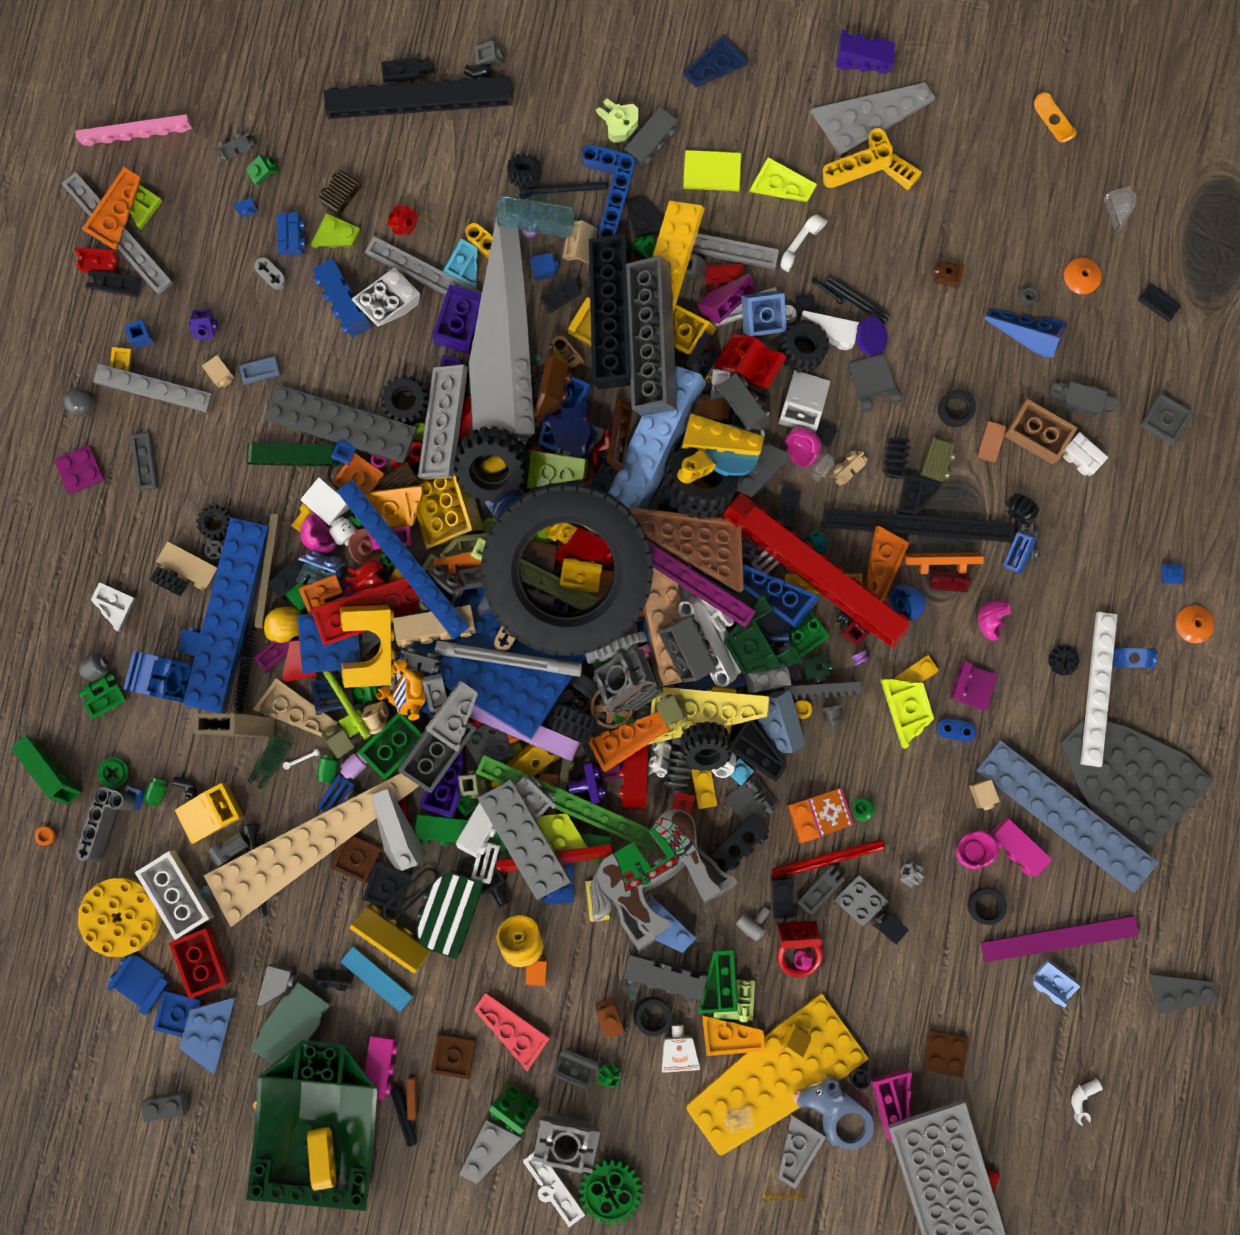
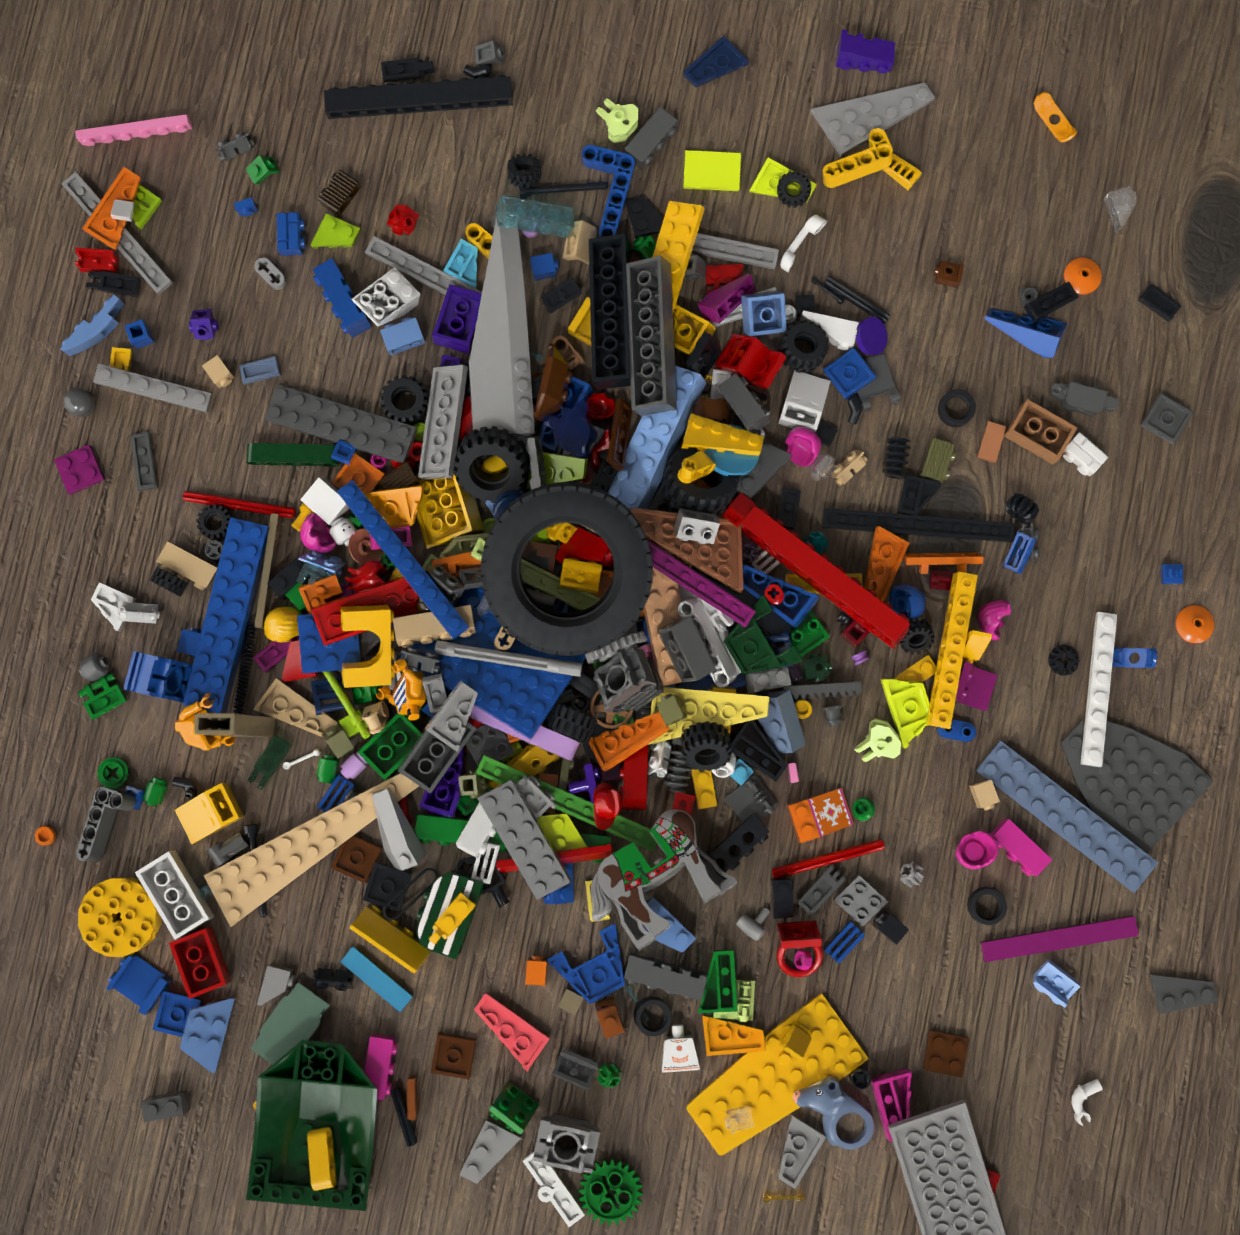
(45, 771): green slope -> none
(88, 335): none -> medium blue slope
(122, 210): none -> white slope
(137, 612): none -> white hinge
(185, 726): none -> light orange torso
(239, 504): none -> red axle
(402, 336): none -> medium blue brick
(452, 918): none -> yellow hinge
(520, 941): yellow wheel -> none
(536, 462): none -> dark grey hinge
(570, 1001): none -> dark tan tile
(597, 976): none -> blue wing
(600, 407): none -> red hair
(606, 805): none -> red piece
(696, 526): none -> light grey brick
(770, 590): none -> red bush
(792, 772): none -> bright pink tile
(802, 181): none -> black tyre
(833, 954): none -> blue tile
(849, 373): none -> blue tile
(855, 408): none -> black arm
(881, 739): none -> yellowish green hinge
(920, 643): none -> black tyre
(951, 650): none -> yellow brick
(975, 645): none -> yellow slope
(1051, 302): none -> black tile

